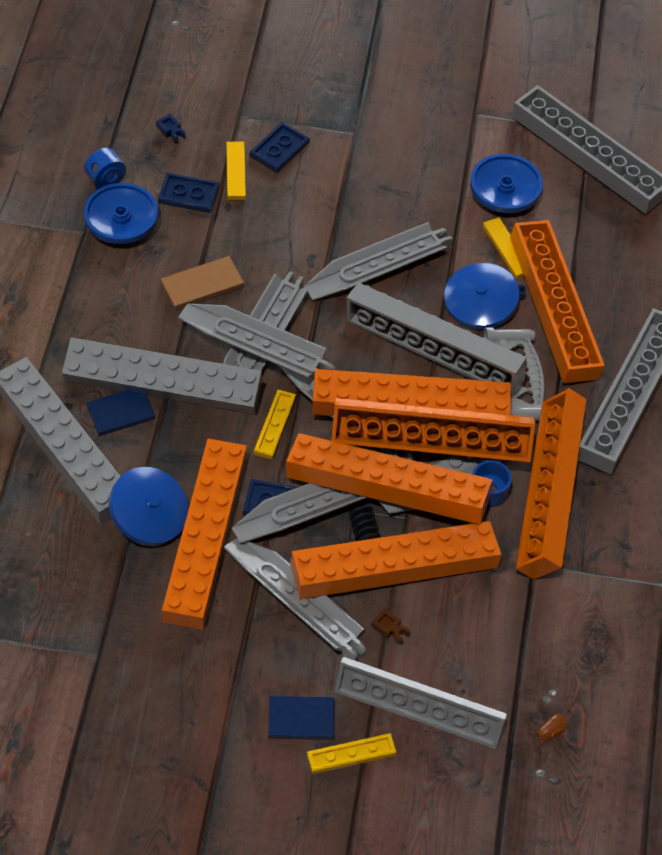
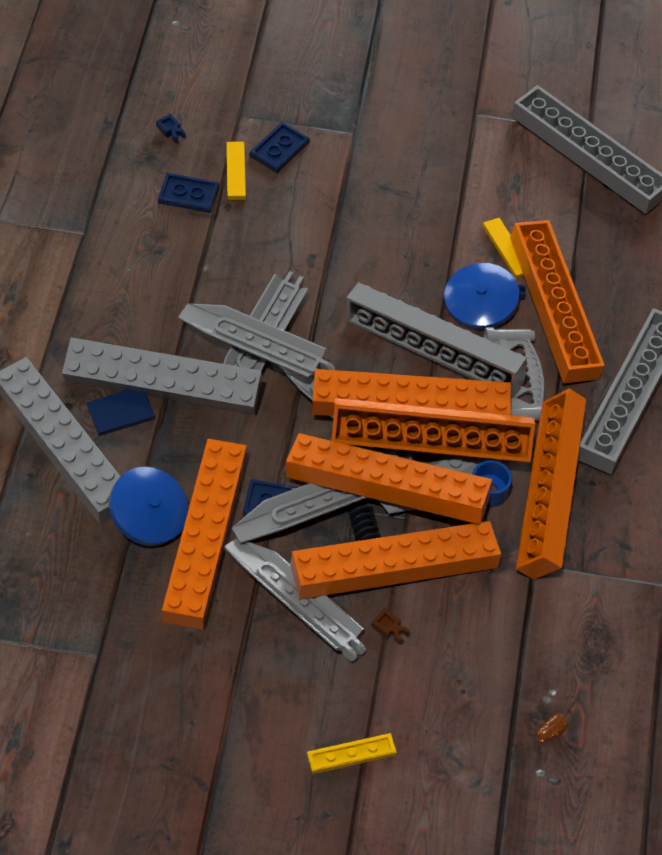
(108, 164): blue piece -> none
(121, 213): blue dish -> none
(202, 282): medium nougat tile -> none
(274, 424): yellow tile -> none
(301, 717): dark blue tile -> none
(377, 260): light grey hinge -> none
(420, 702): light grey plate -> none
(506, 183): blue dish -> none

